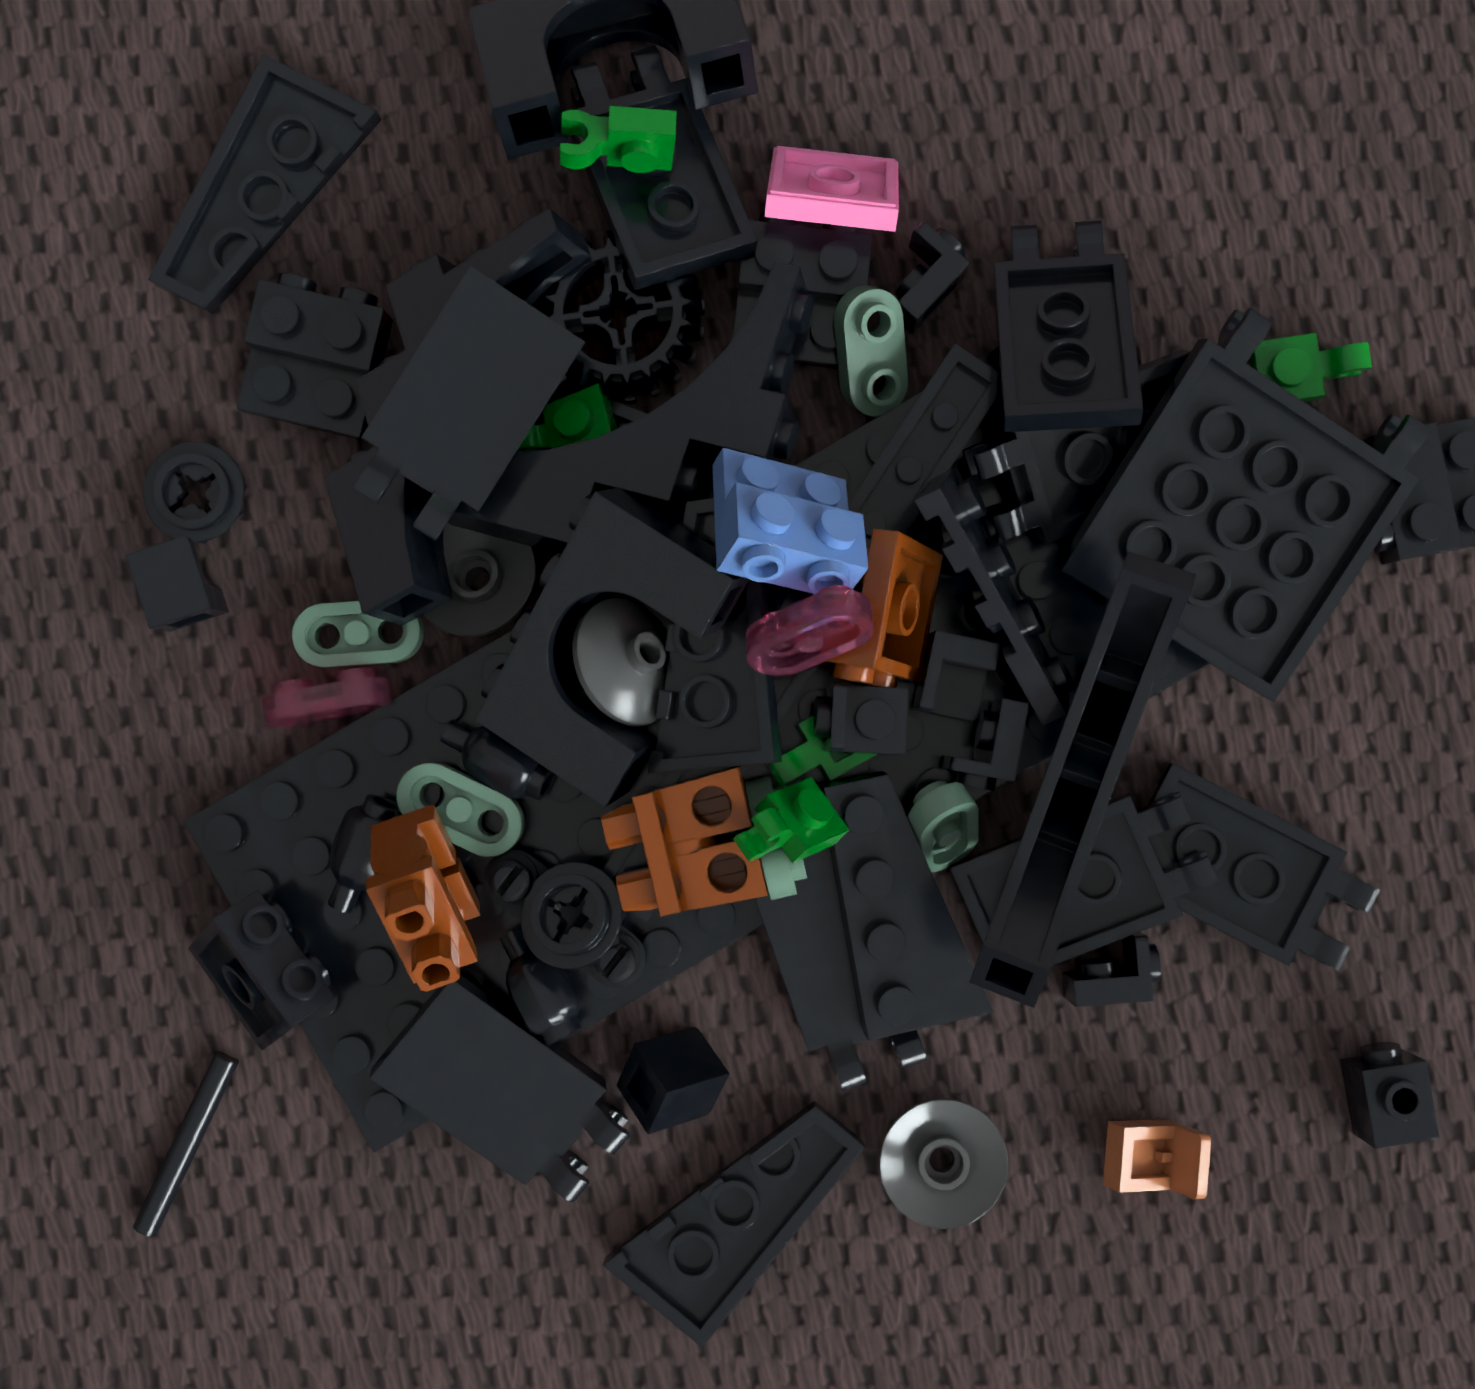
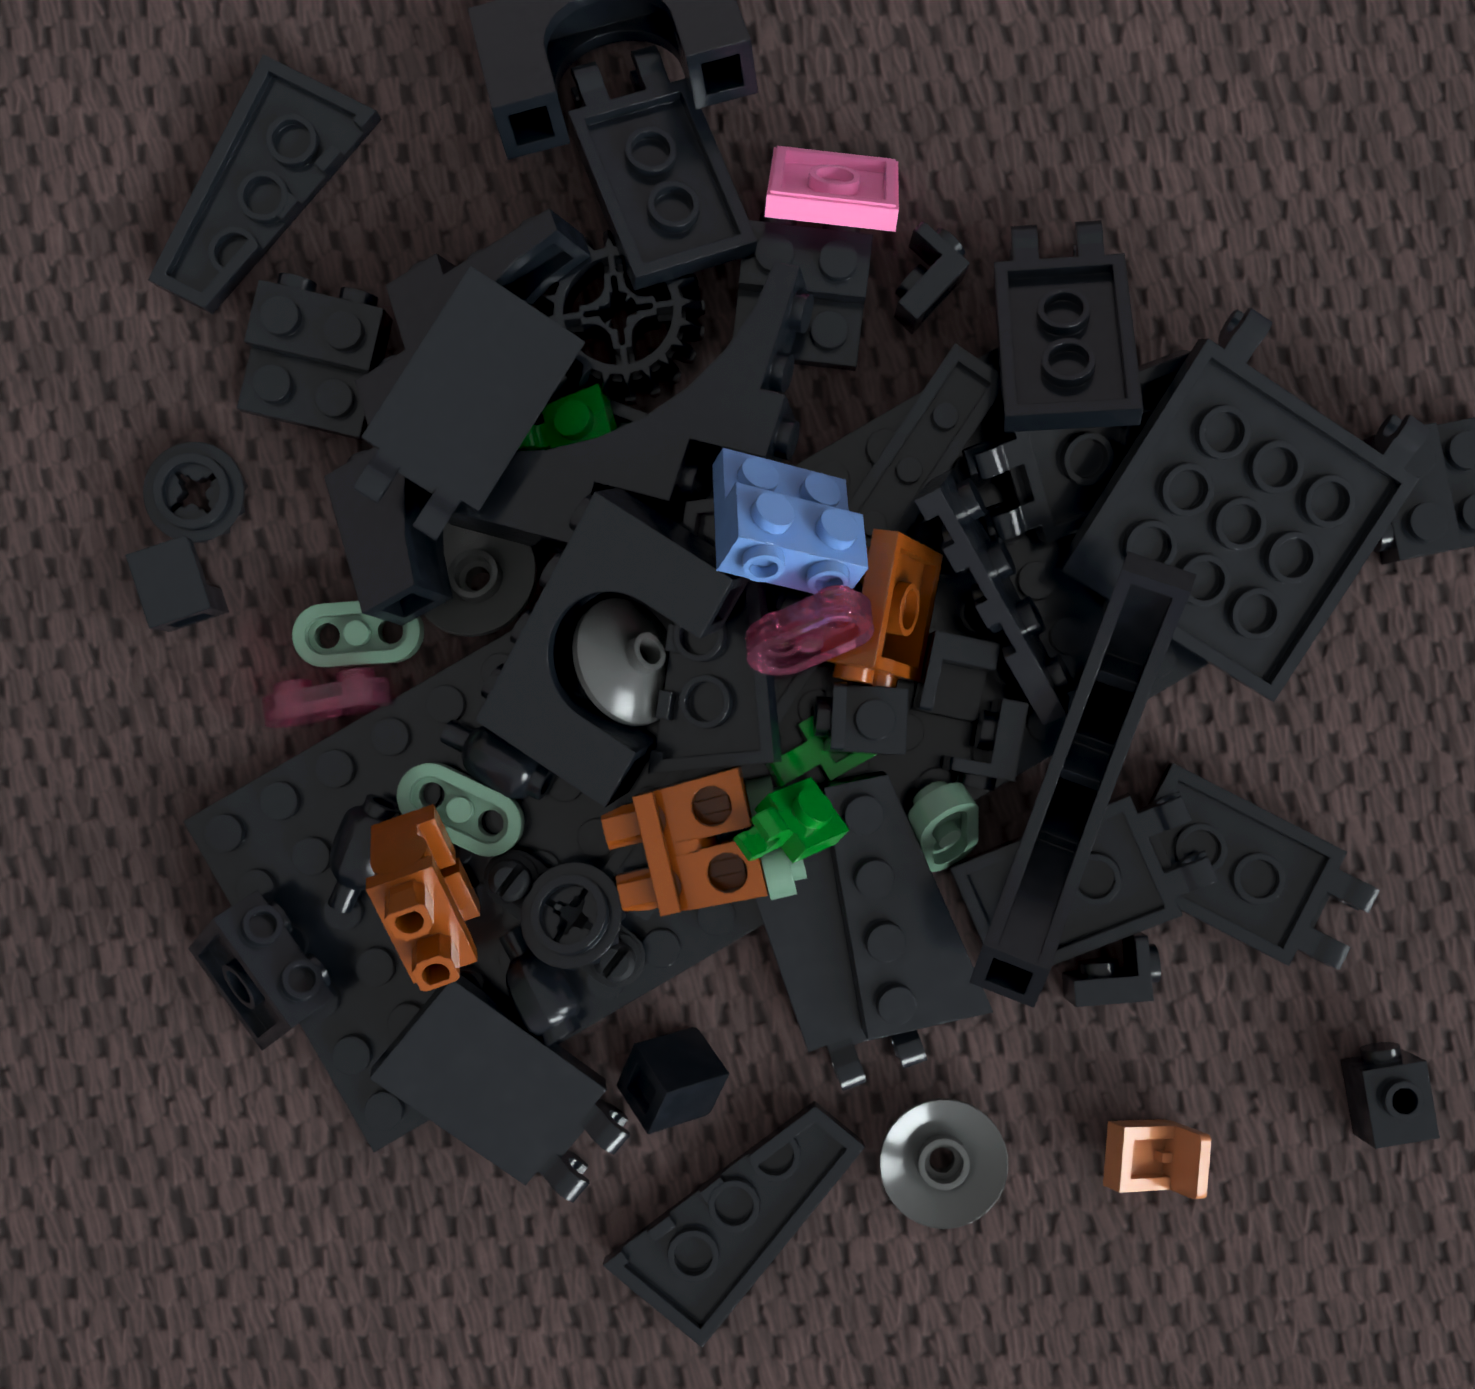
(185, 1144): black bar -> none
(630, 138): green plate -> none
(868, 355): sand green plate -> none
(1301, 367): green plate -> none

